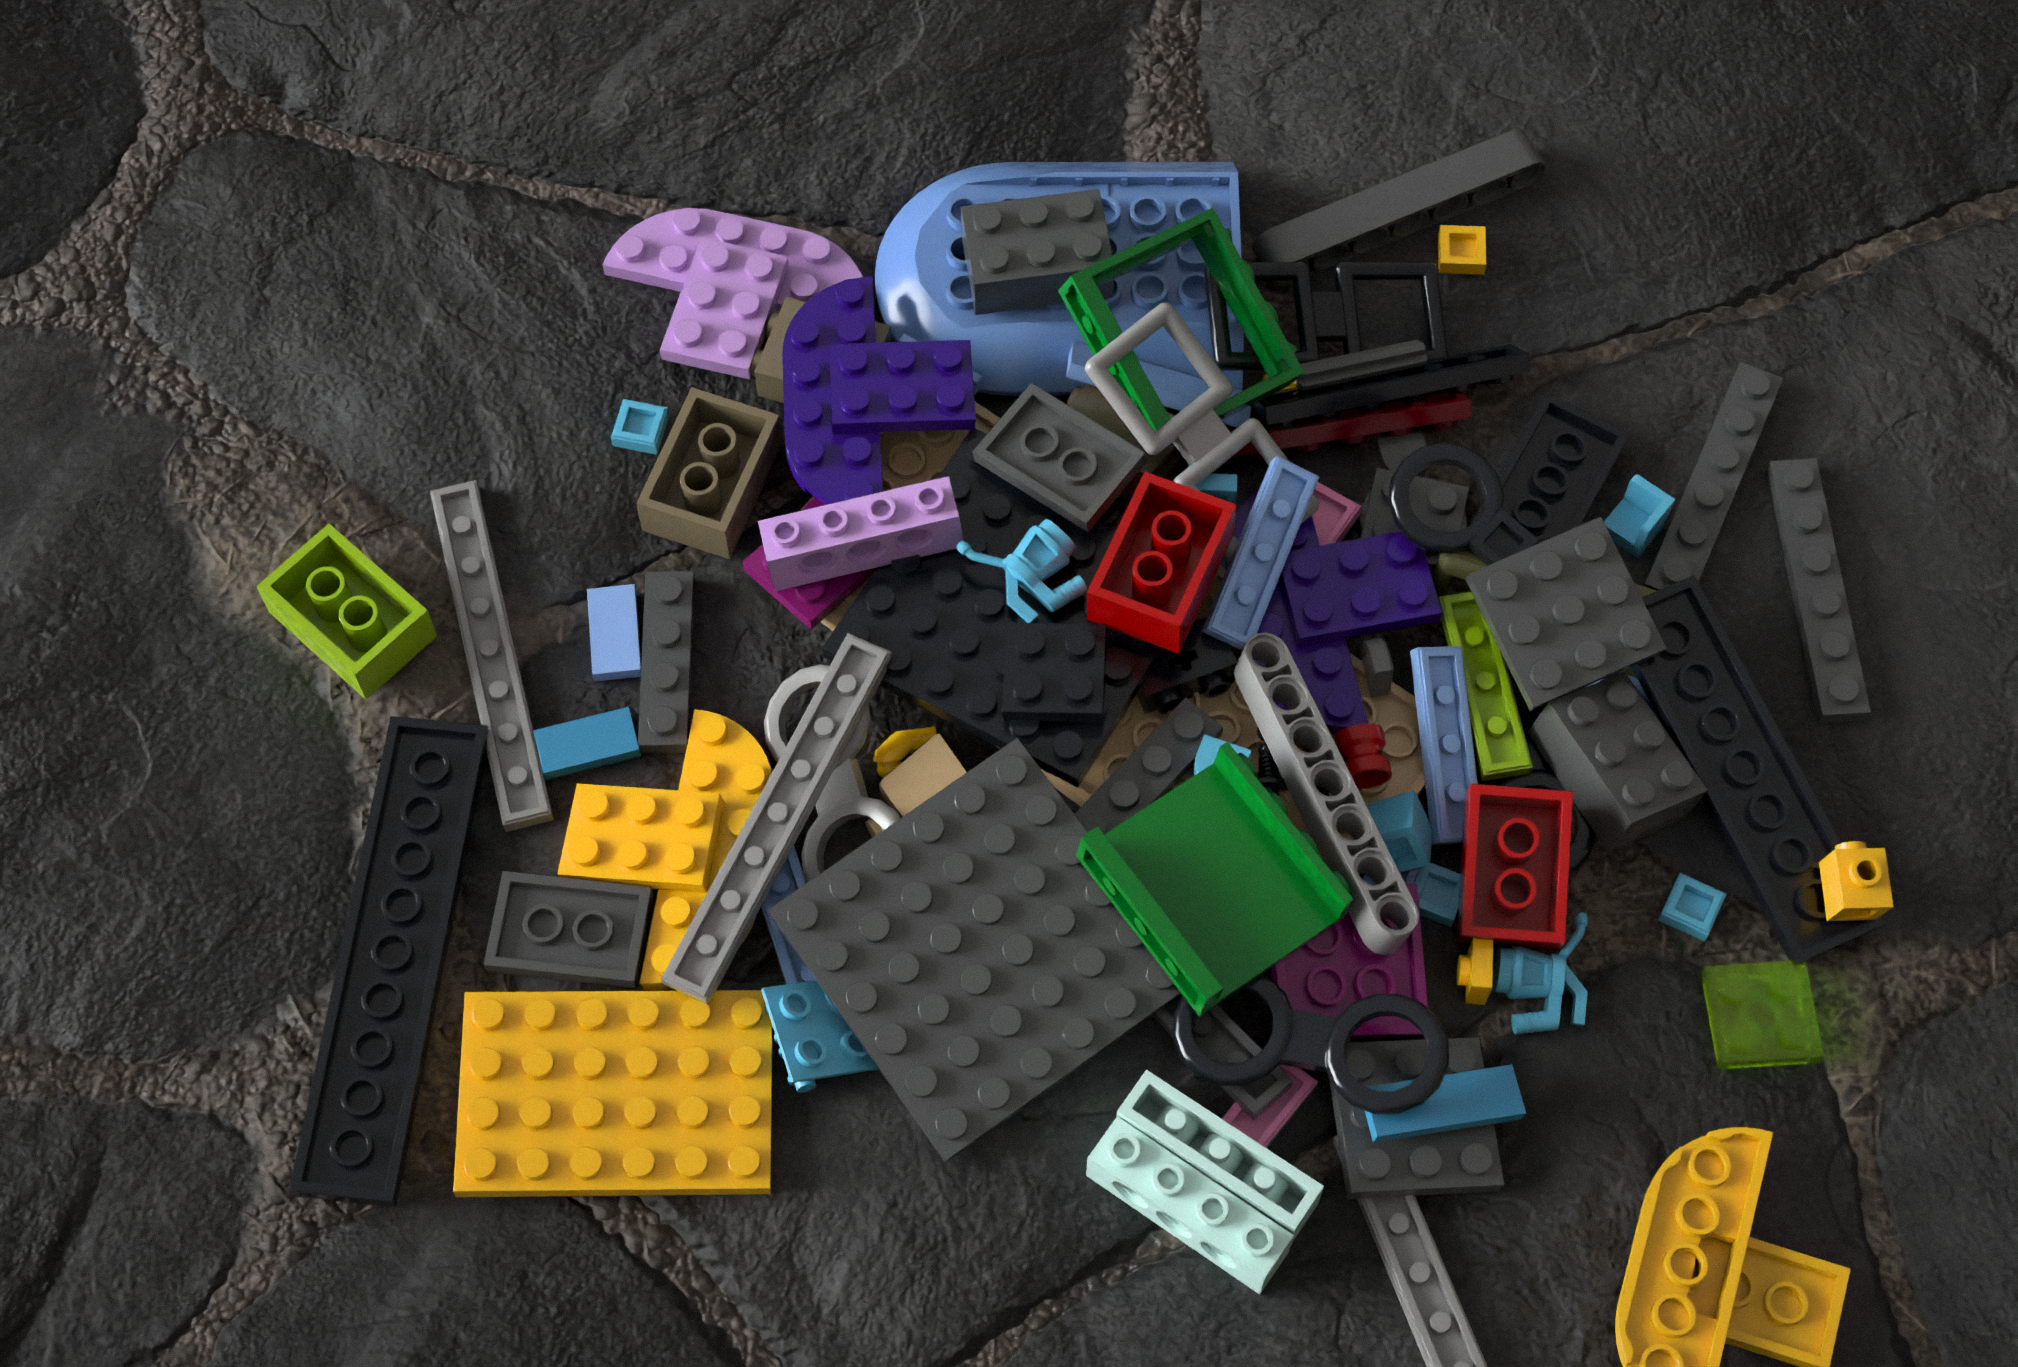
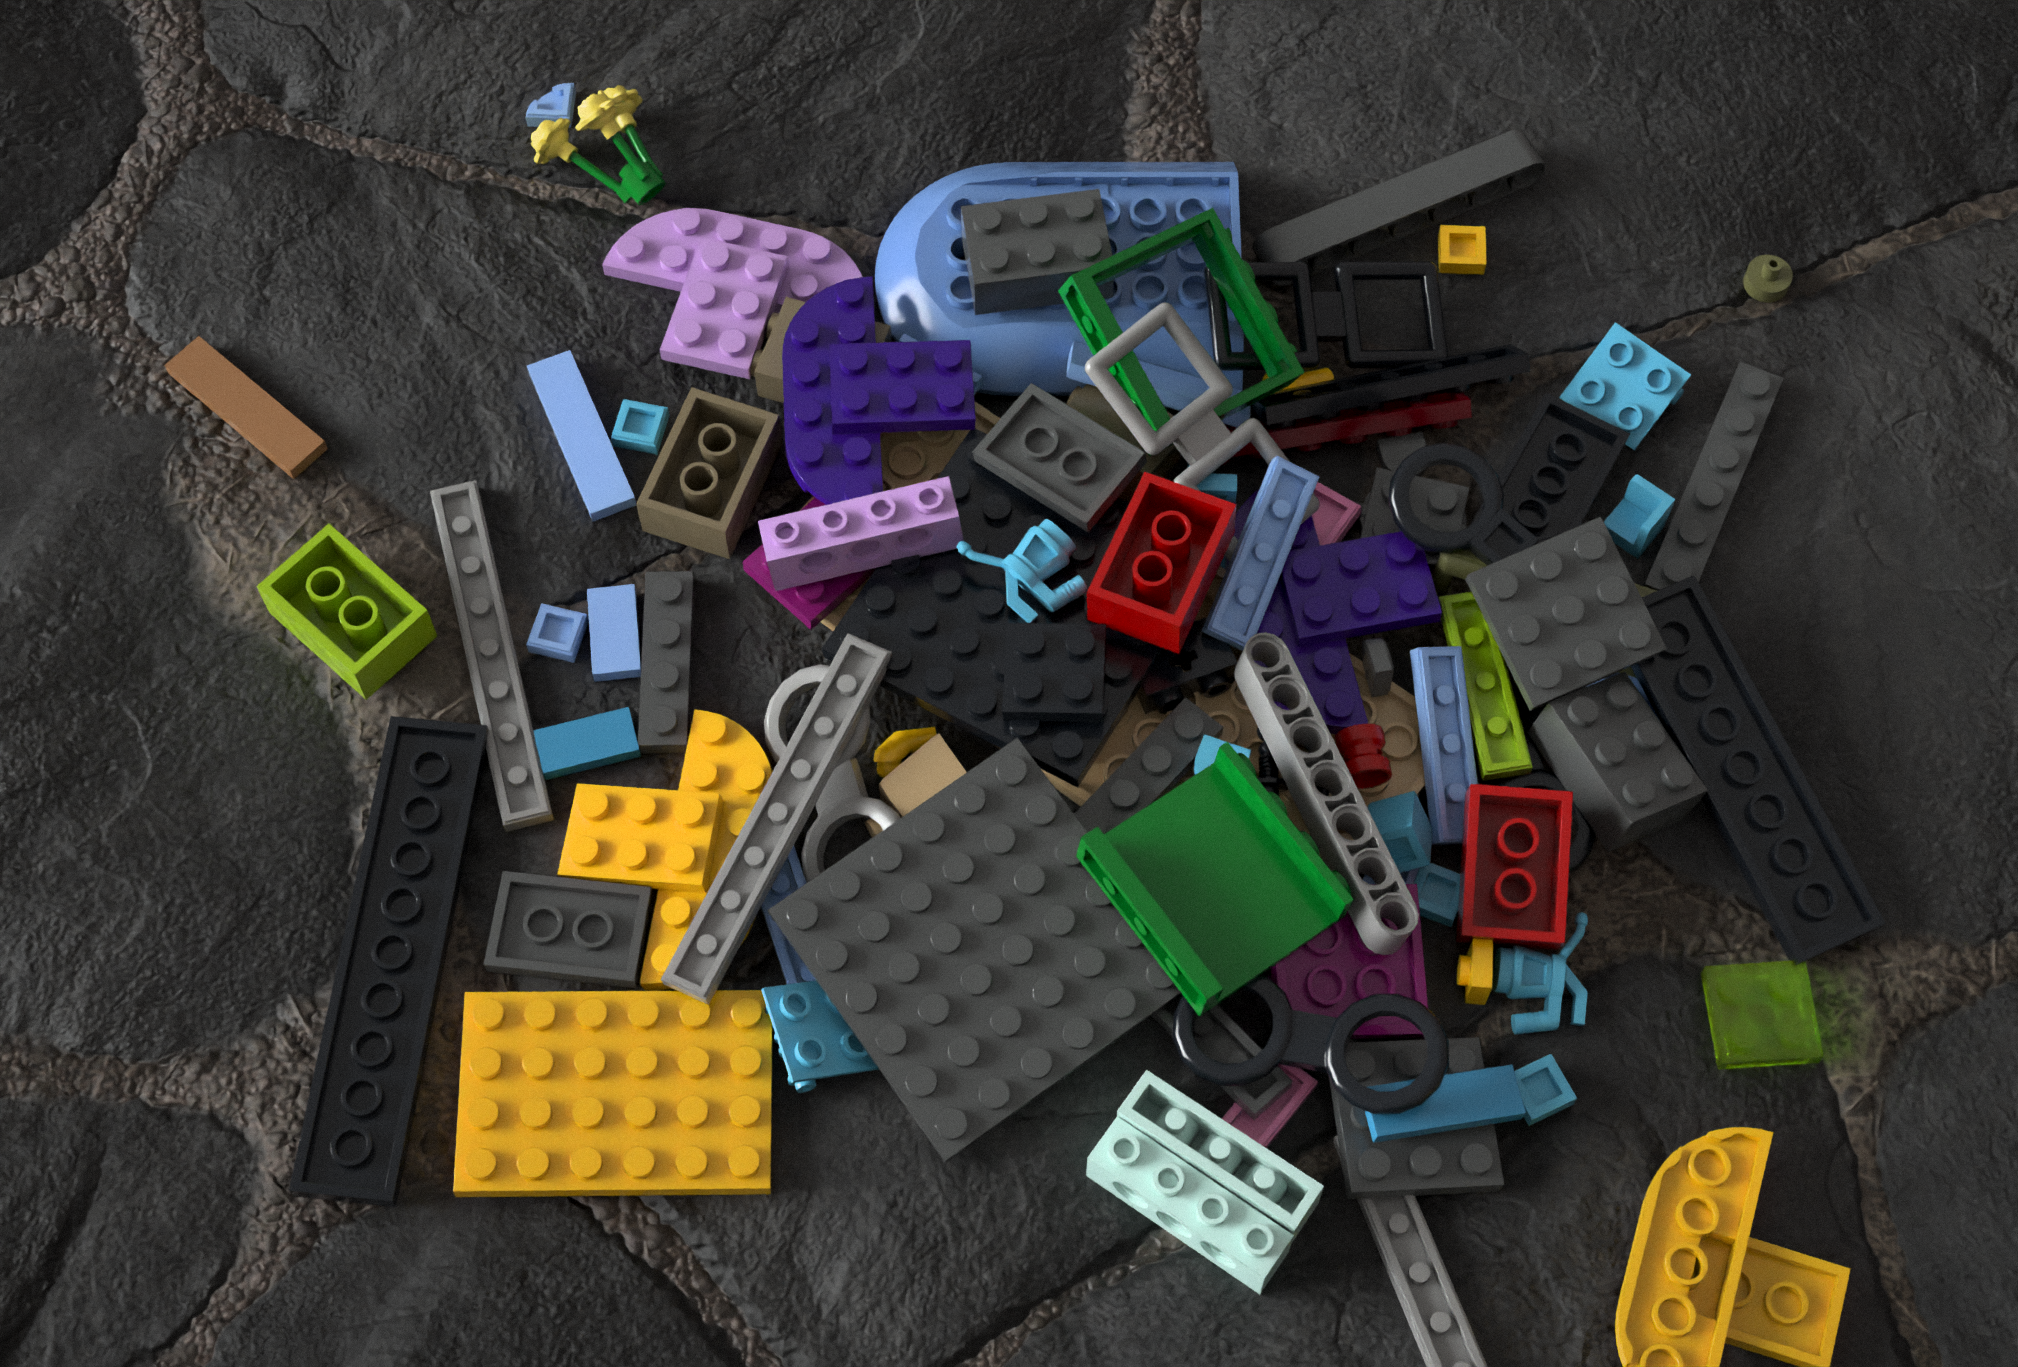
(246, 407): none -> medium nougat tile
(553, 105): none -> light blue tile
(557, 633): none -> light blue tile
(581, 435): none -> light blue tile
(611, 113): none -> plant
(1362, 365): dark grey axle -> none
(1543, 1089): none -> medium azure plate
(1626, 384): none -> medium azure hinge
(1692, 907): medium azure tile -> none
(1767, 278): none -> olive tile
(1818, 591): dark grey plate -> none
(1855, 882): yellow brick -> none

